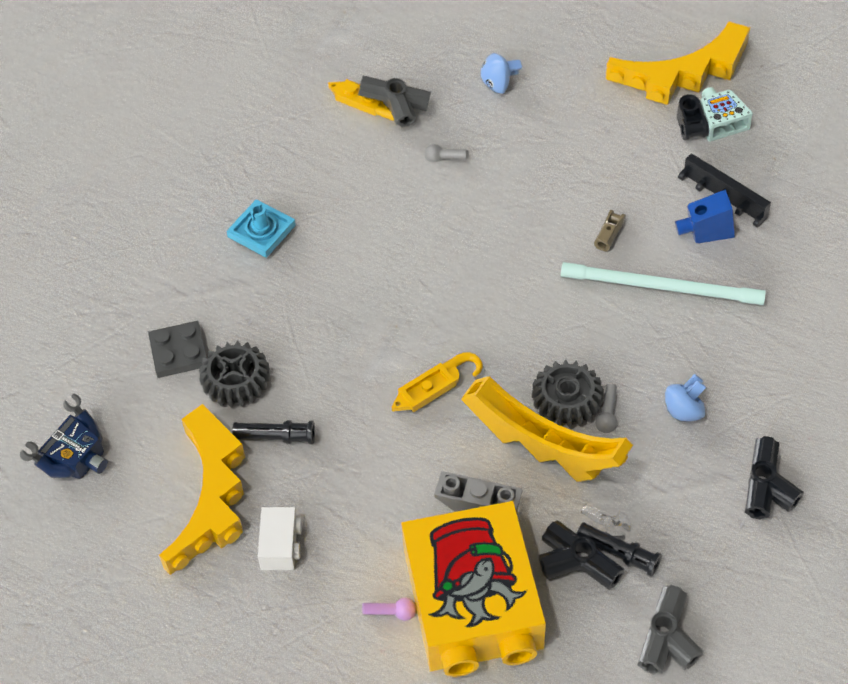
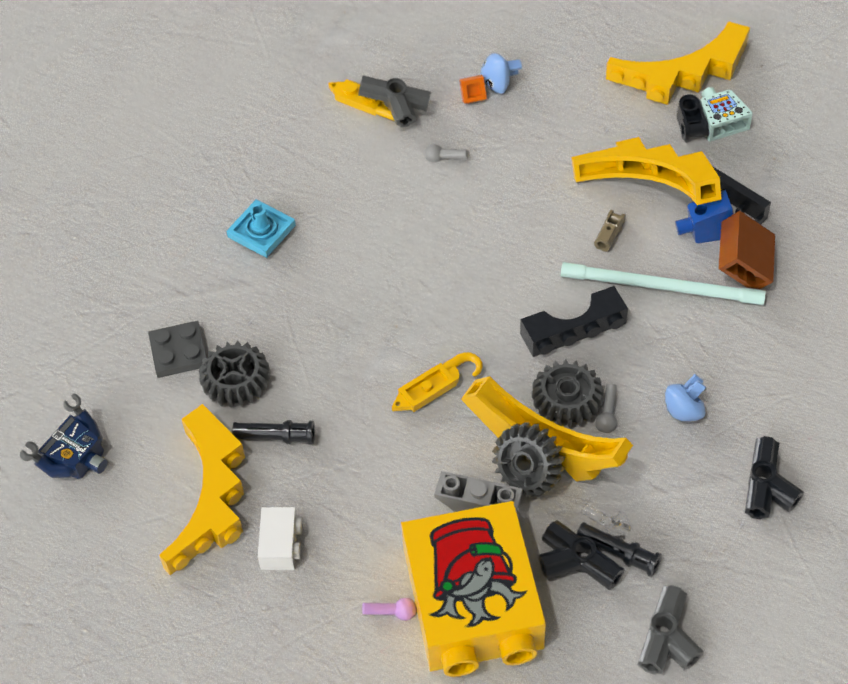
(473, 89): none -> orange tile
(541, 450): none -> dark grey gear
(545, 333): none -> black arch
(661, 164): none -> yellow arch
(747, 251): none -> dark orange brick

